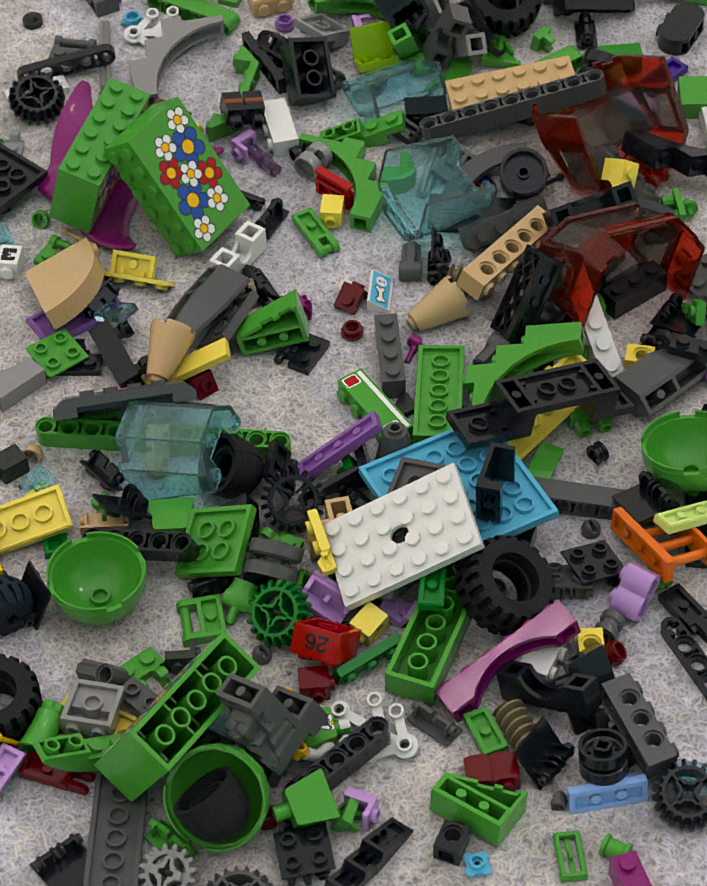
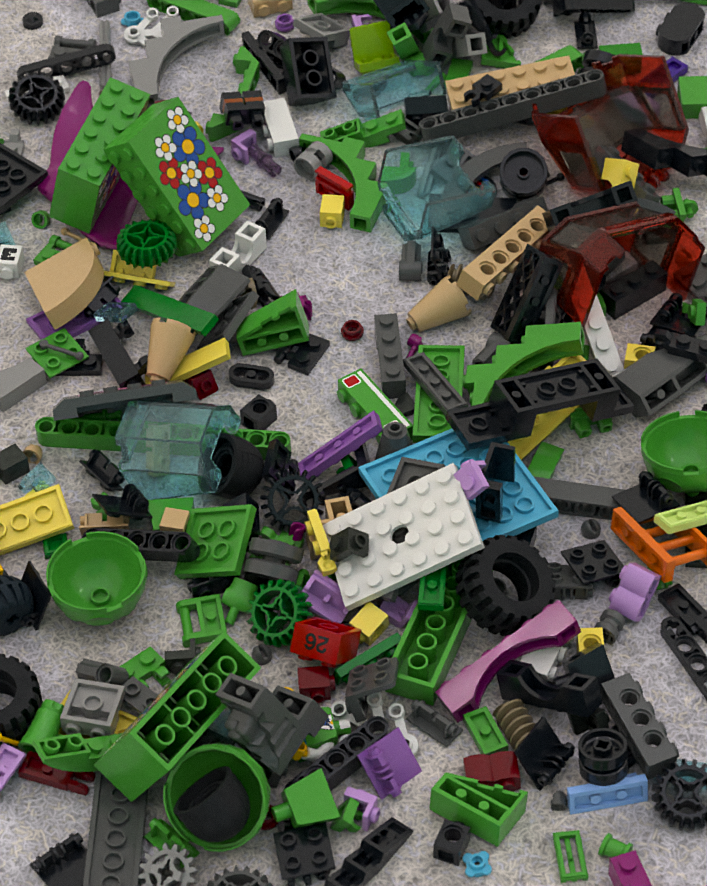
(44, 345): none -> dark grey hinge
(146, 243): none -> green gear
(166, 307): none -> green tile
(174, 520): none -> tan tile
(253, 376): none -> black plate
(258, 413): none -> black brick
(297, 530): none -> magenta hand
(315, 232): bright green plate -> none
(349, 542): none -> pearl dark grey bracket
(350, 297): dark red bracket -> none
(366, 681): none -> dark grey bracket
(379, 292): slope -> none
(389, 764): none -> medium lavender hinge
(434, 383): none -> dark grey tile
(472, 478): none -> lavender bracket
(483, 88): none -> black plate
(543, 40): bright green tile -> none
(552, 312): none -> dark grey tile
(597, 452): black bush -> none
(616, 652): dark red plate -> none

